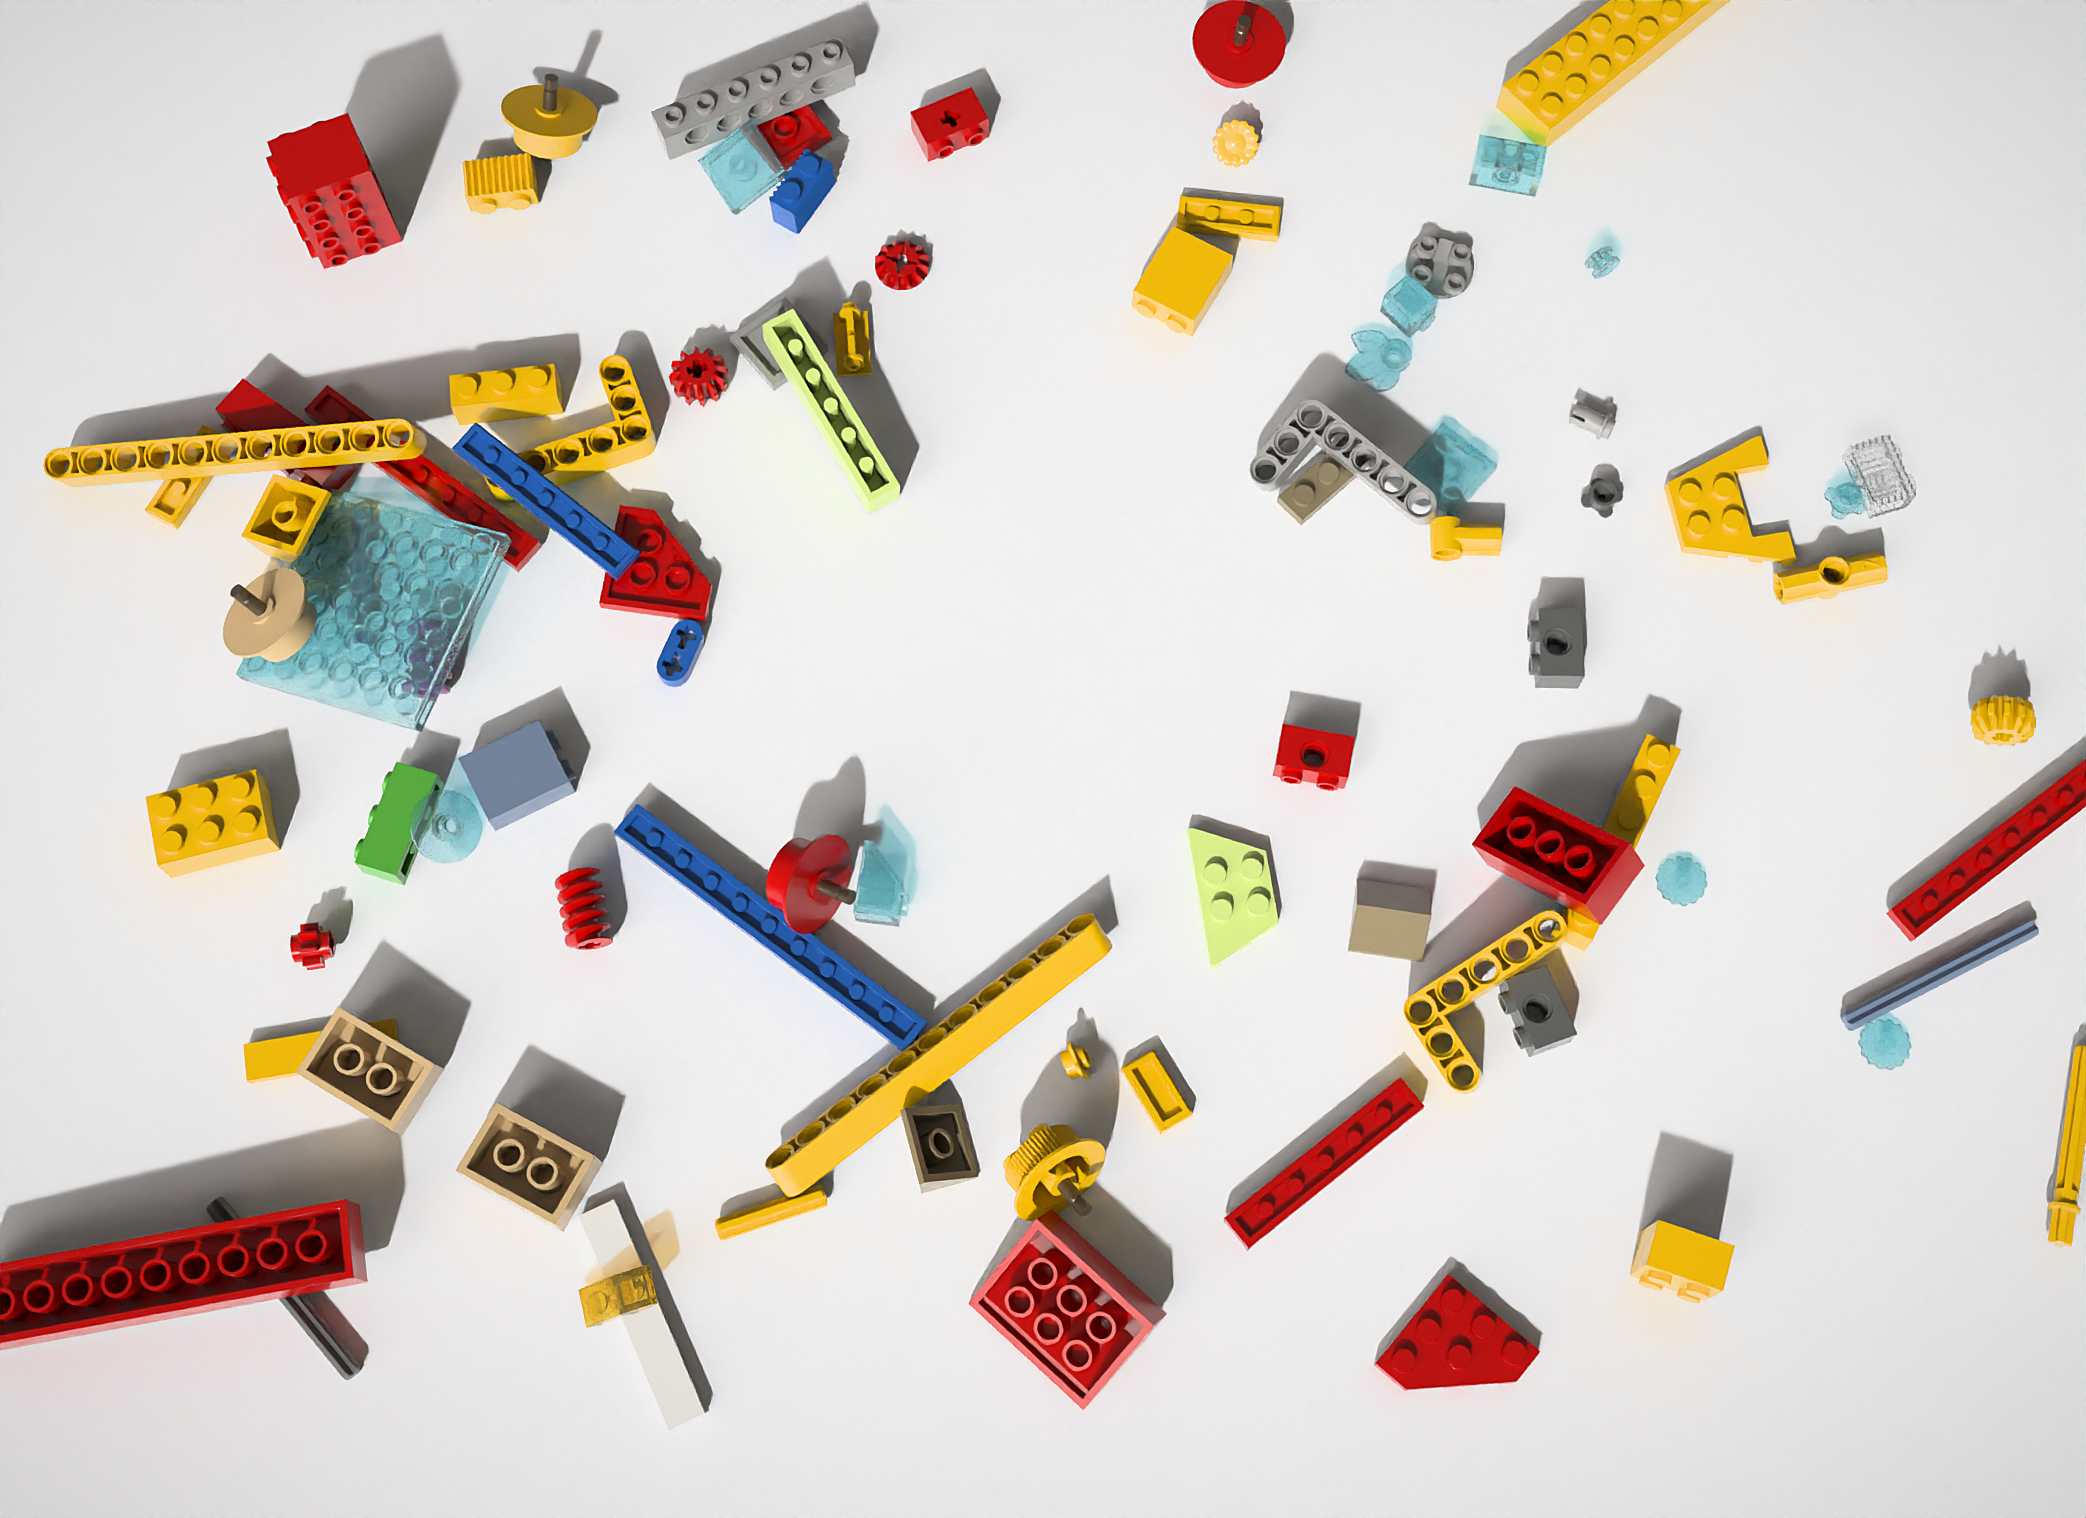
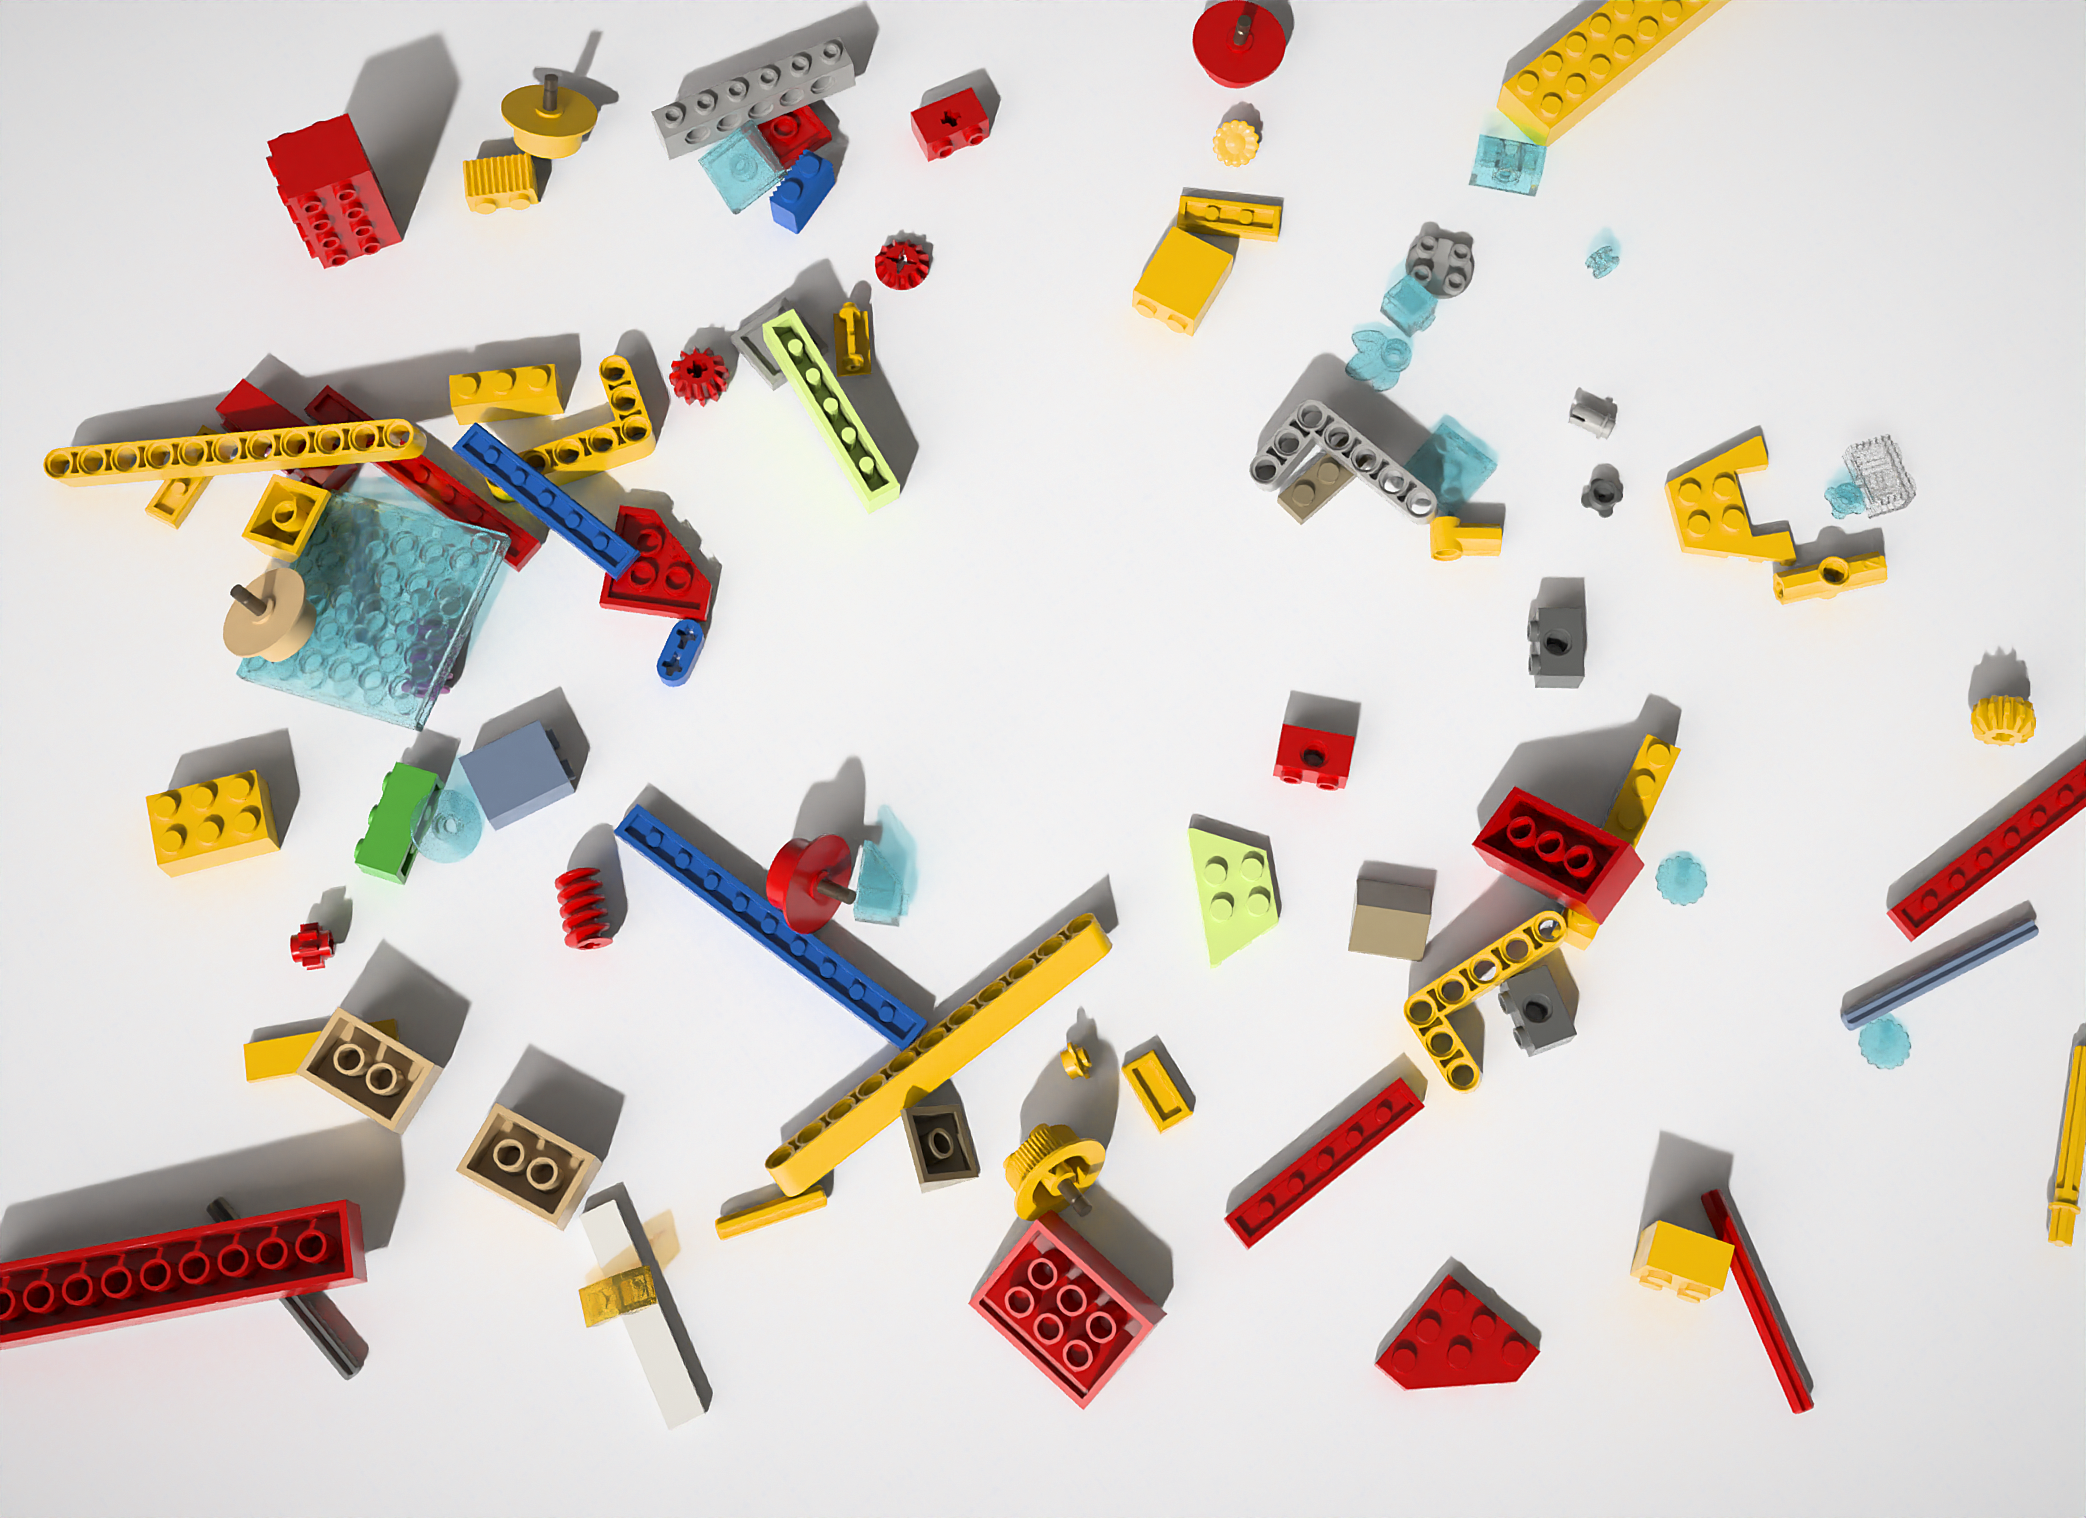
(1758, 1303): none -> red axle

